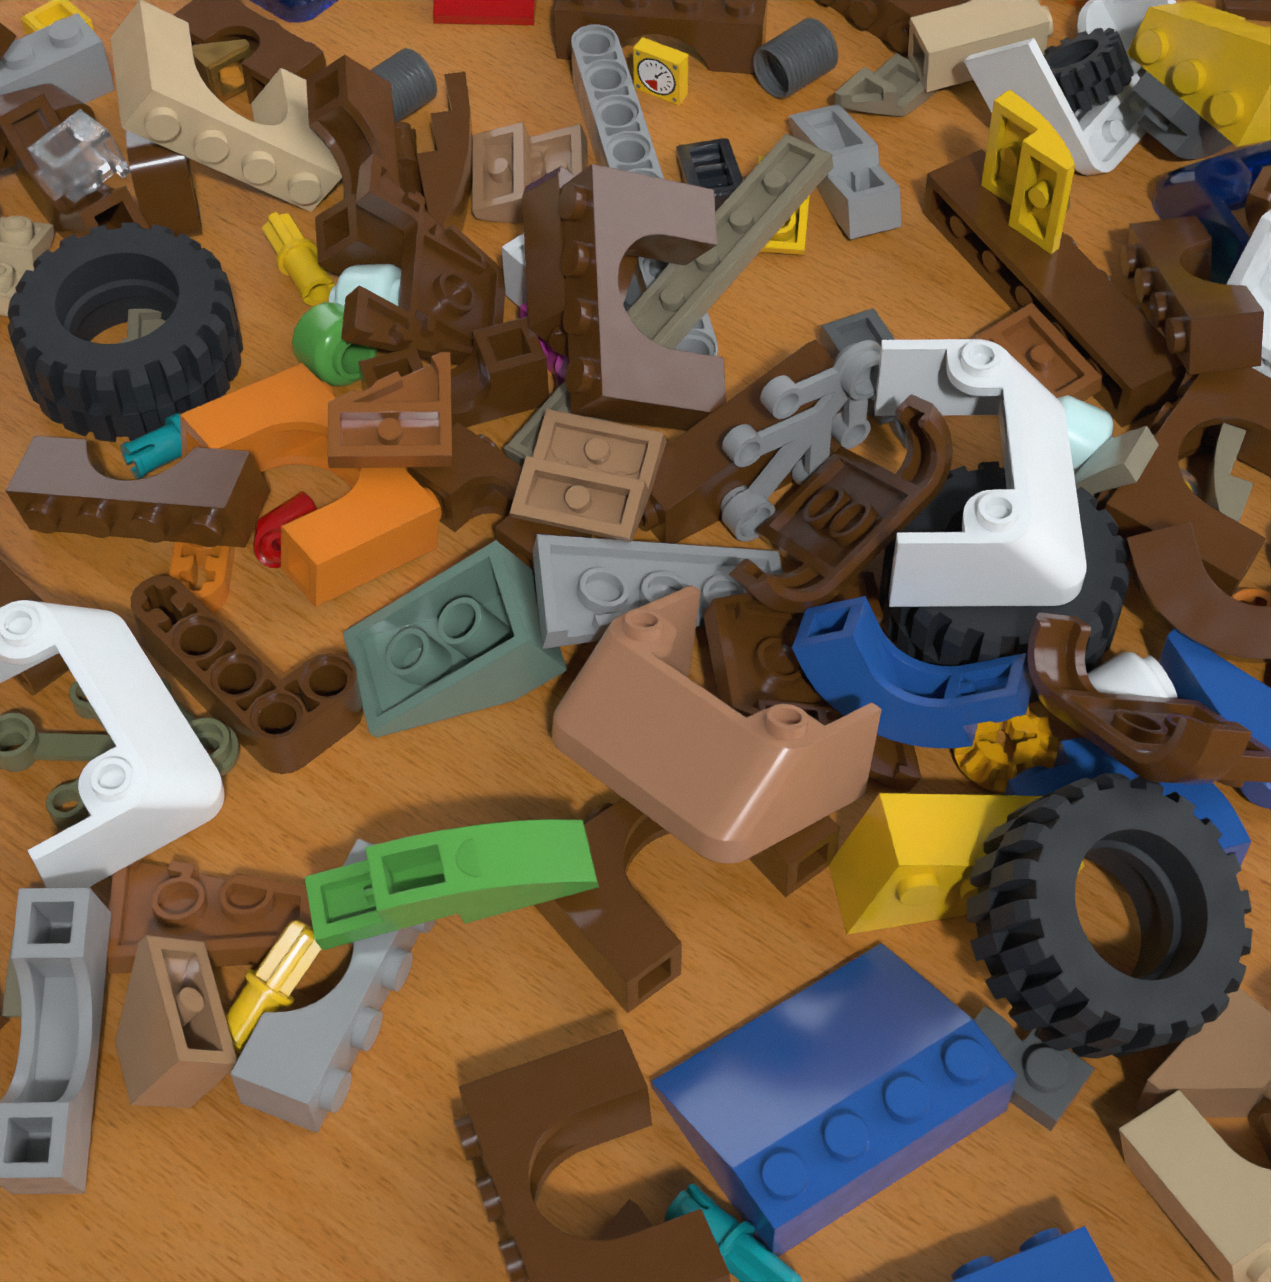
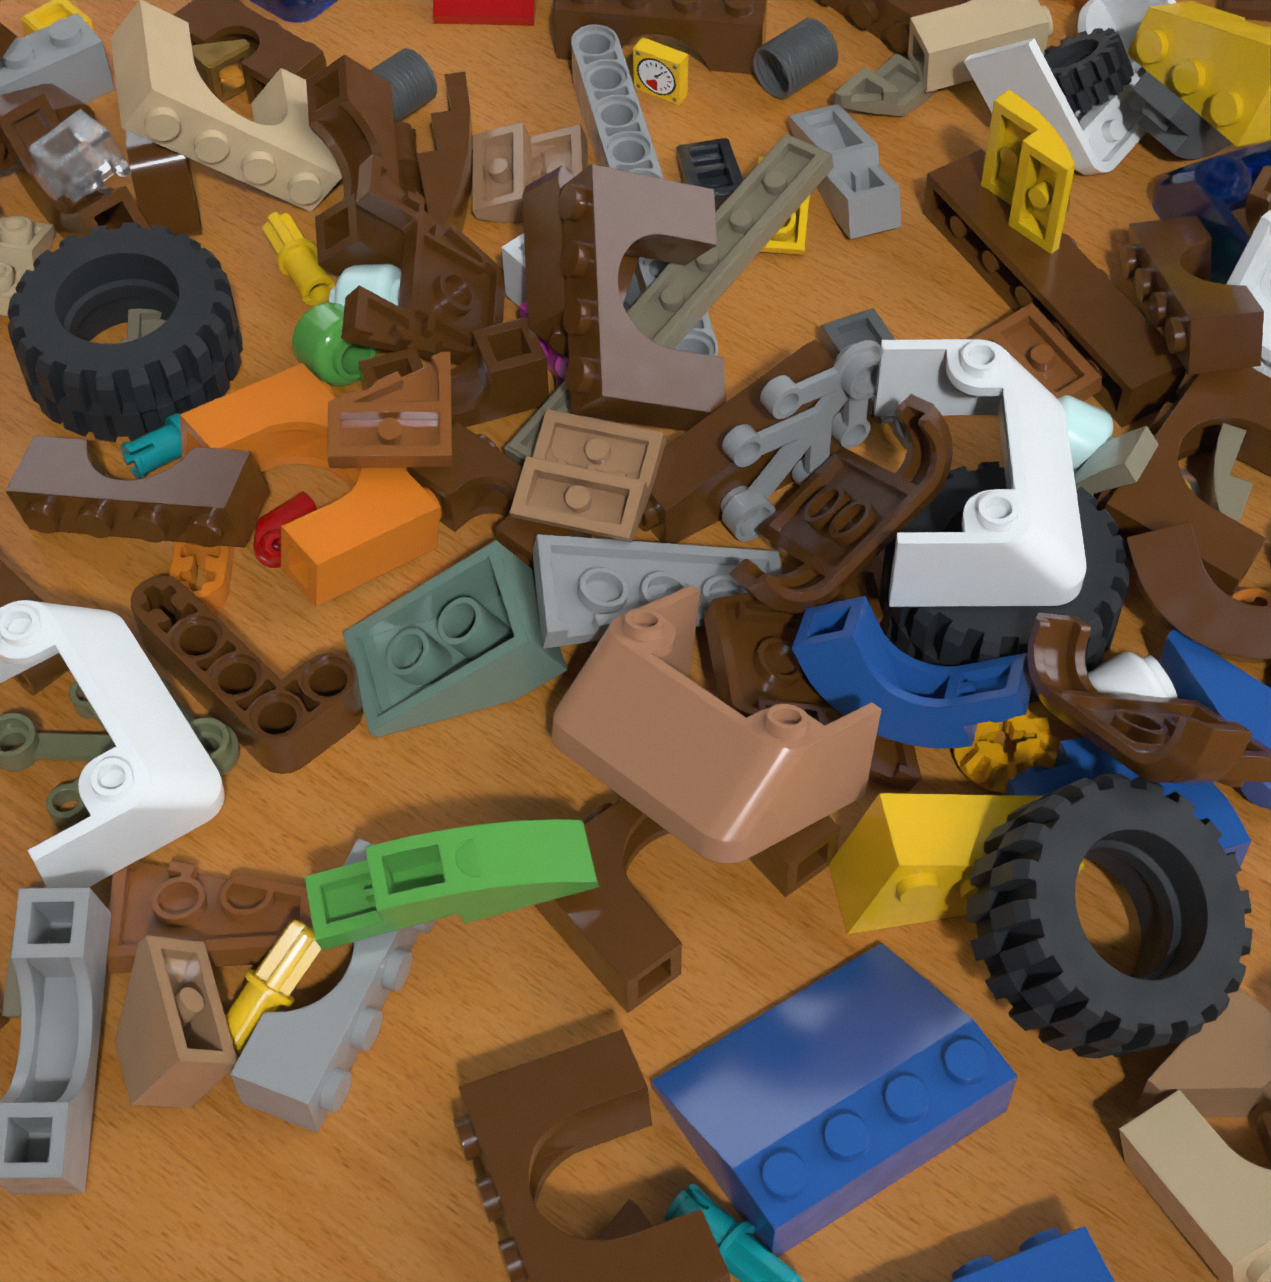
(1045, 1076): dark grey plate -> none

